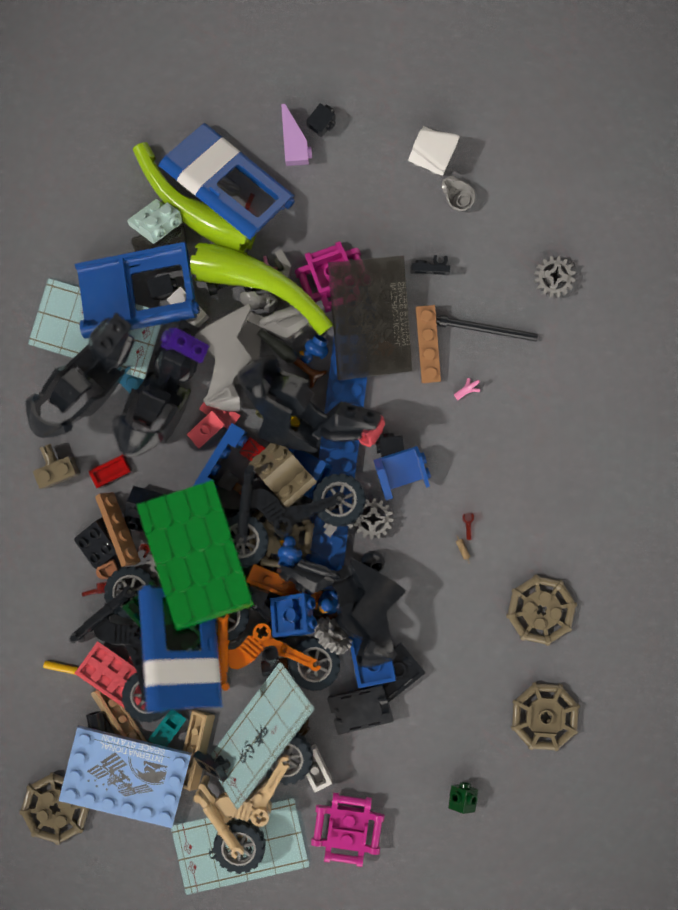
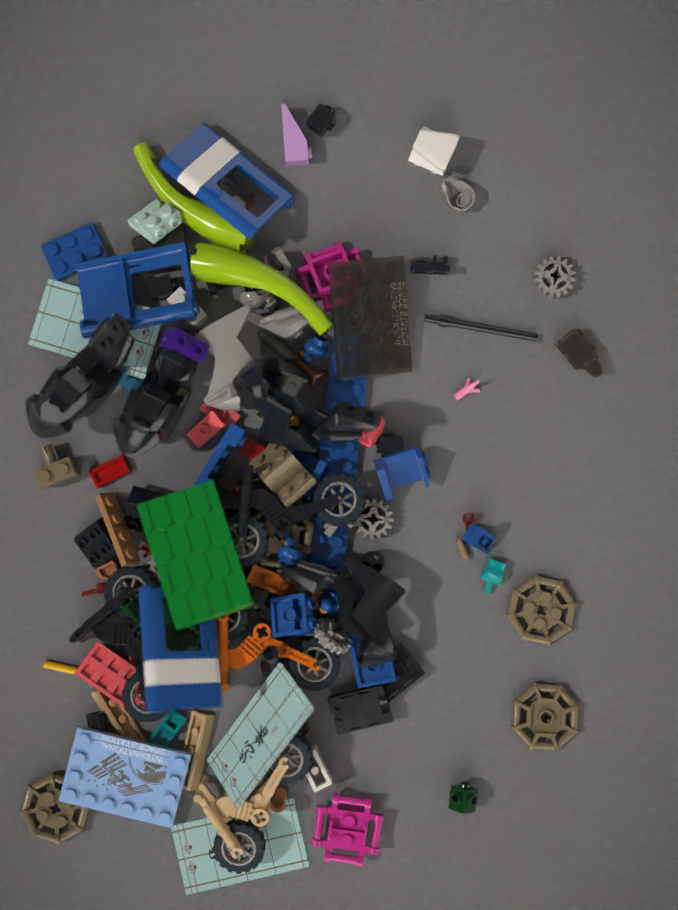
(73, 248): none -> blue plate
(212, 766): black plate -> none
(278, 799): none -> nougat tile
(428, 344): medium nougat plate -> none
(479, 538): none -> blue slope
(492, 574): none -> teal piece
(579, 352): none -> clear smoke hinge

